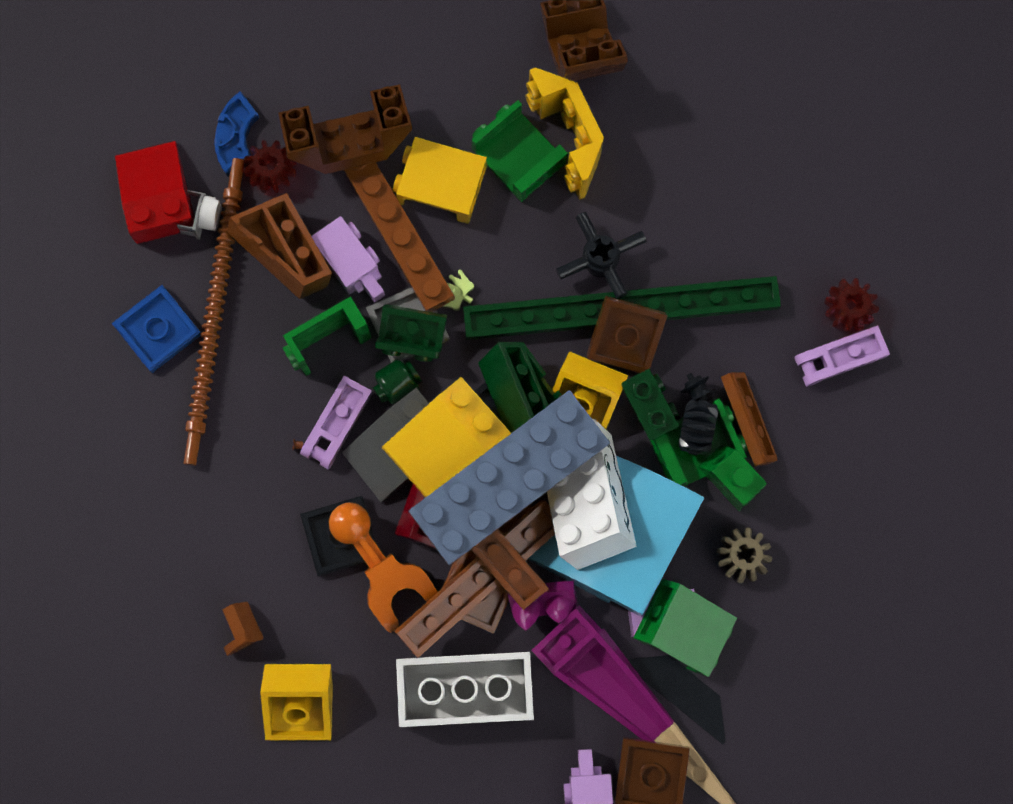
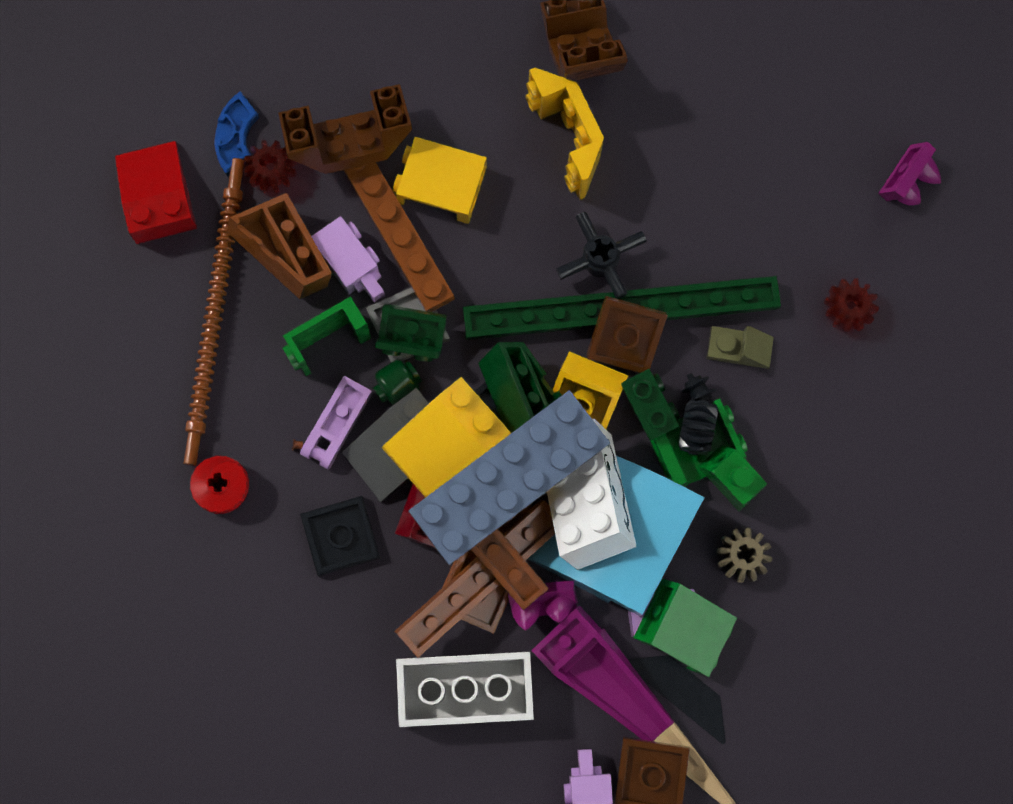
(156, 328): blue tile -> none
(206, 215): white piece -> none
(208, 473): none -> red piece
(242, 626): dark orange tile -> none
(297, 701): yellow slope -> none
(351, 525): orange piece -> none
(460, 290): yellowish green piece -> none
(517, 151): green panel -> none
(740, 347): none -> olive slope
(749, 418): dark orange tile -> none
(843, 355): lavender plate -> none
(914, 164): none -> magenta tile

